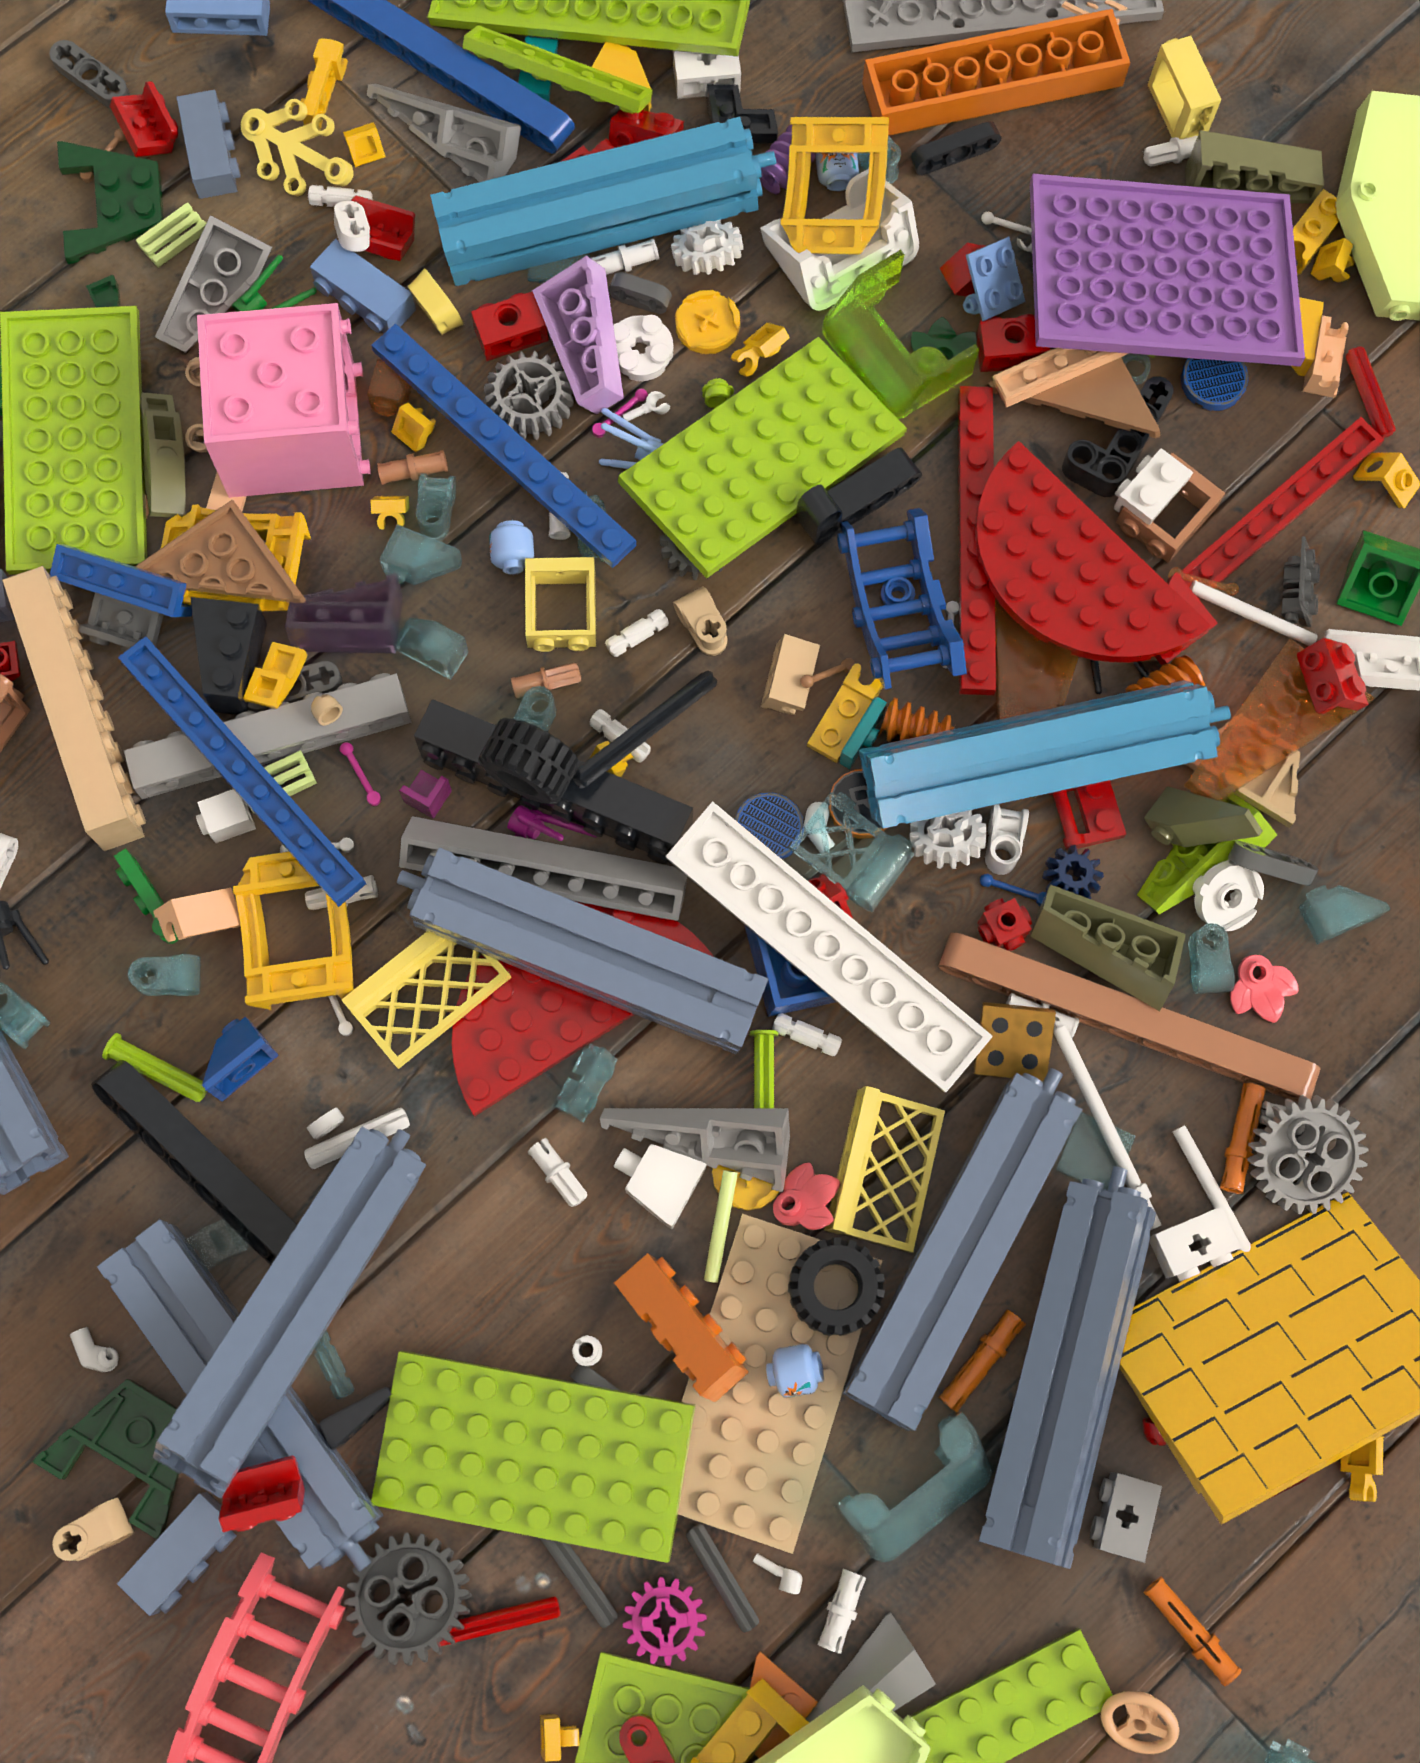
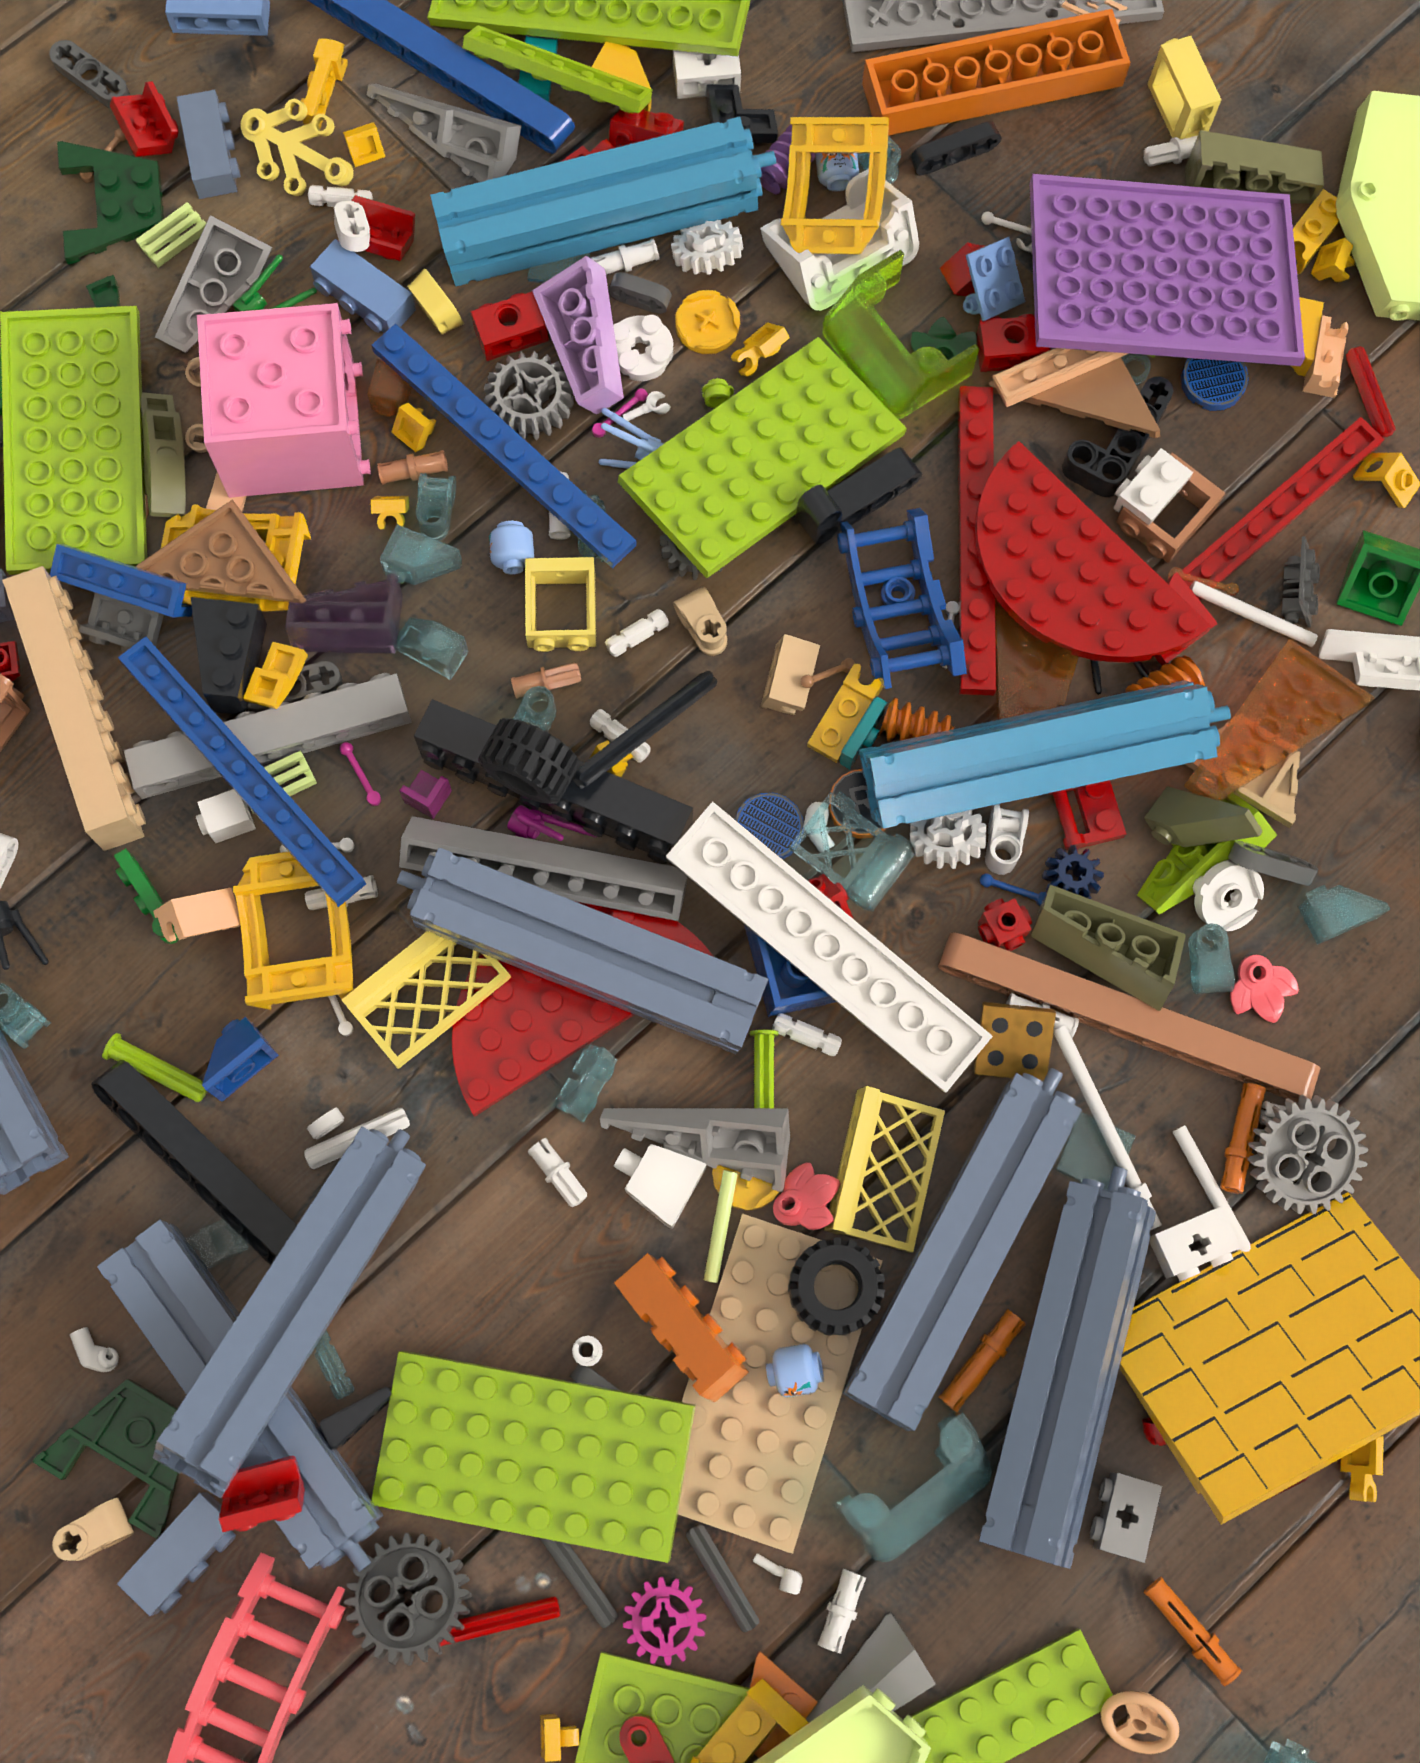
(173, 975): clear light blue piece -> none
(326, 709): tan hinge -> none
(1332, 676): red bracket -> none

